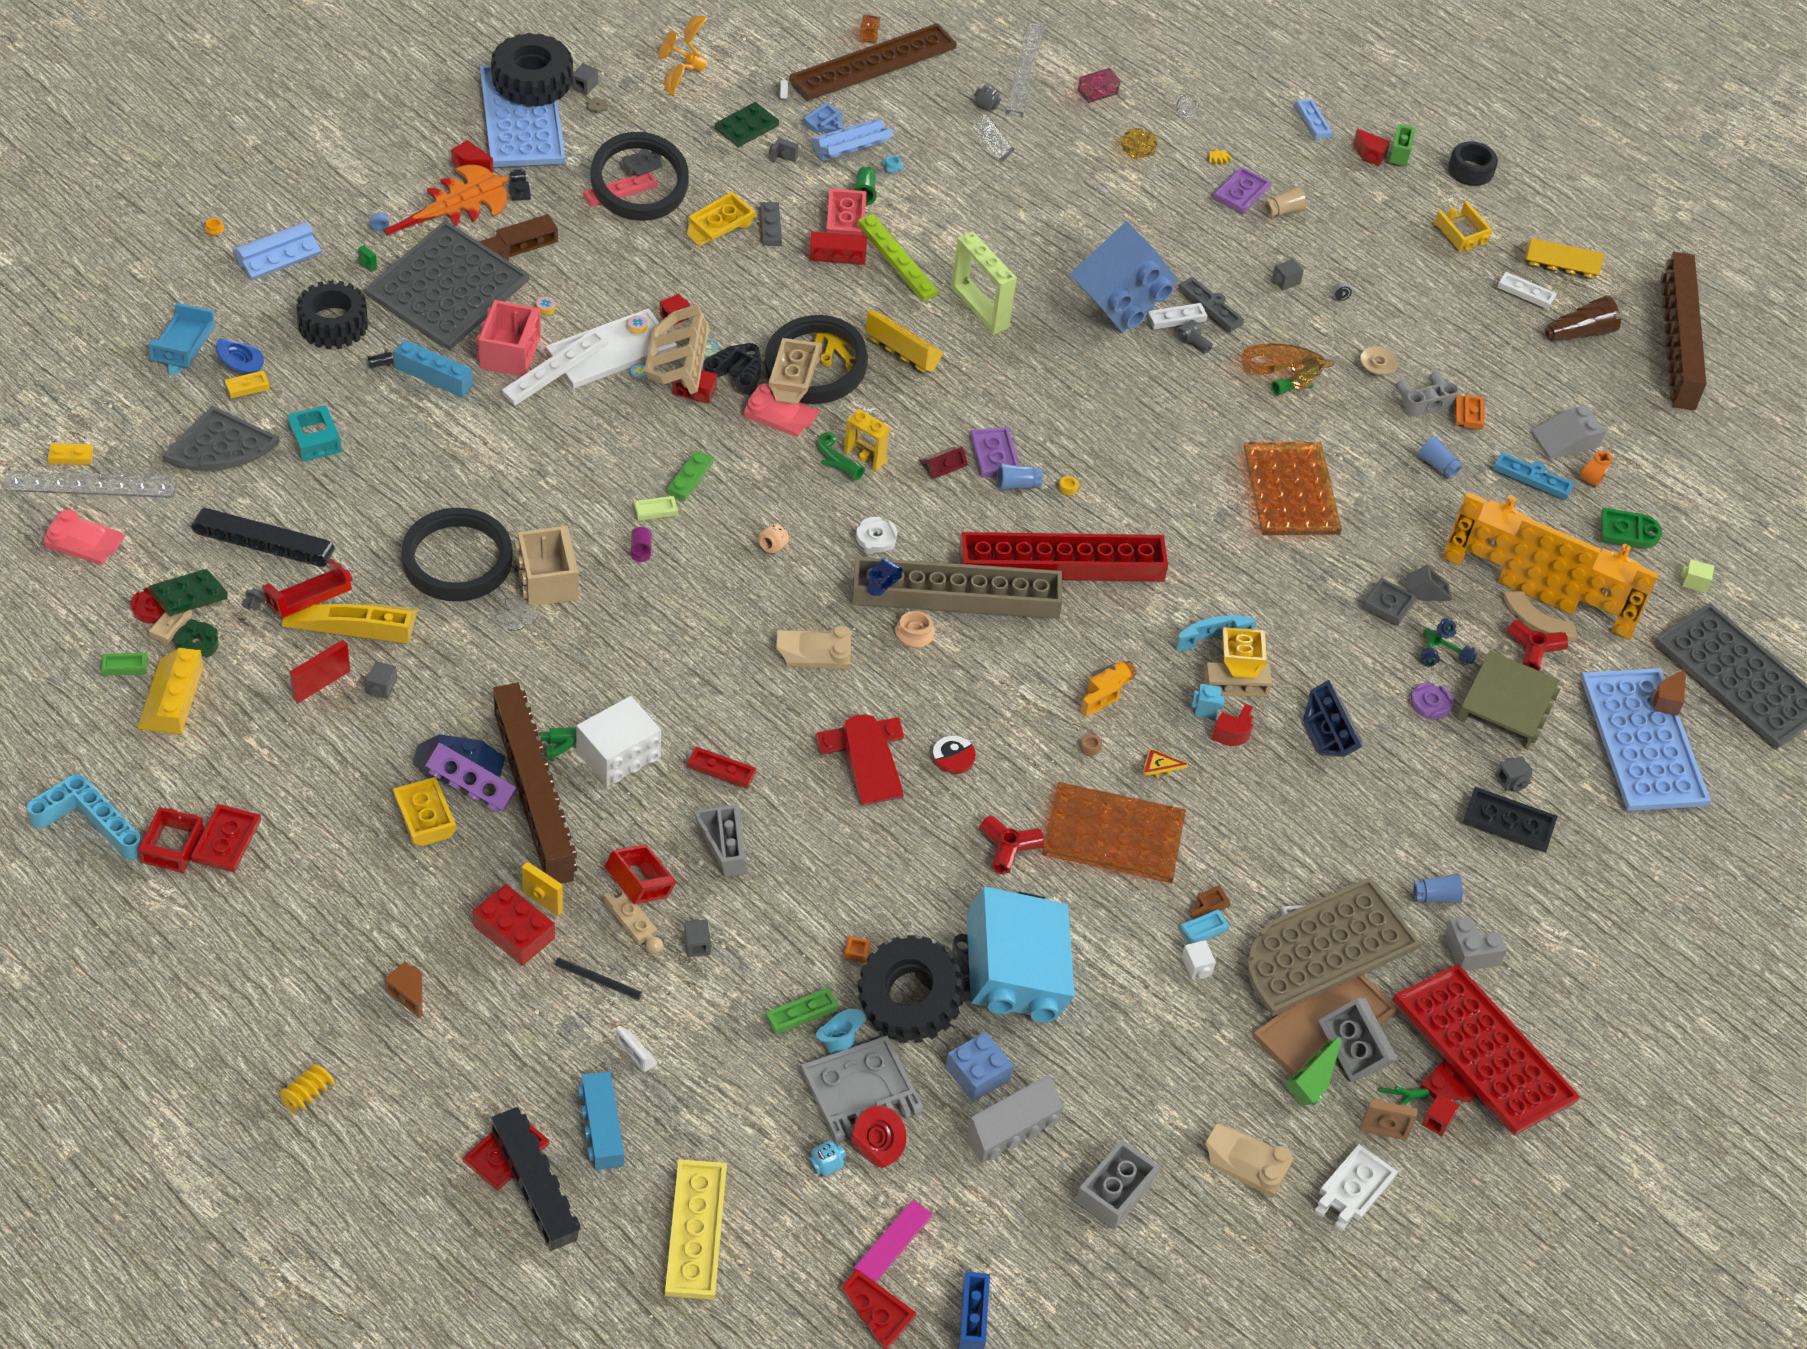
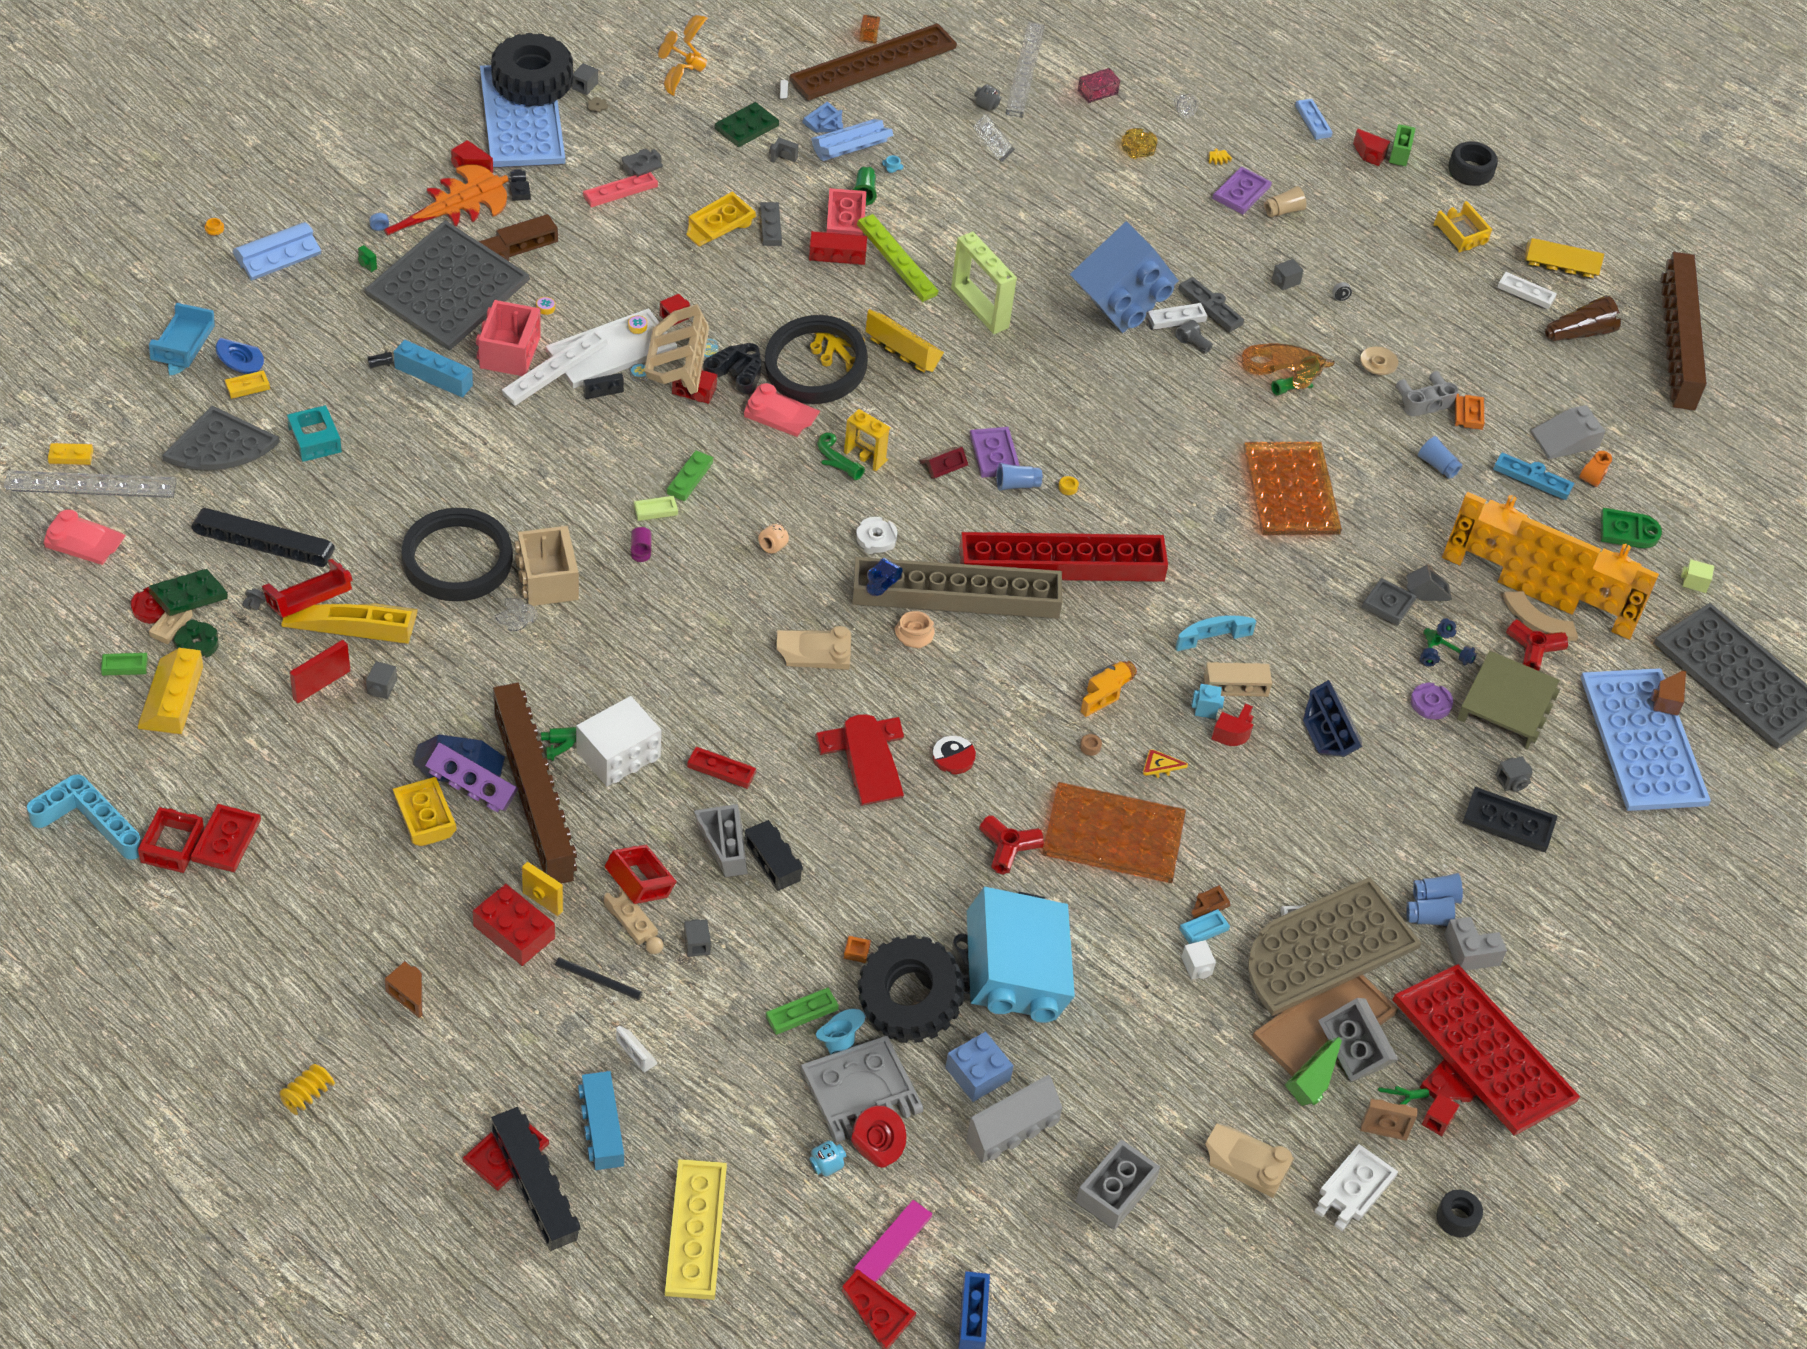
(335, 330): black tyre -> none
(603, 386): none -> black plate
(647, 141): black tyre -> none
(773, 855): none -> black brick
(794, 369): tan slope -> none
(1244, 651): yellow slope -> none
(1431, 911): none -> medium blue plant
(1467, 1203): none -> black tyre

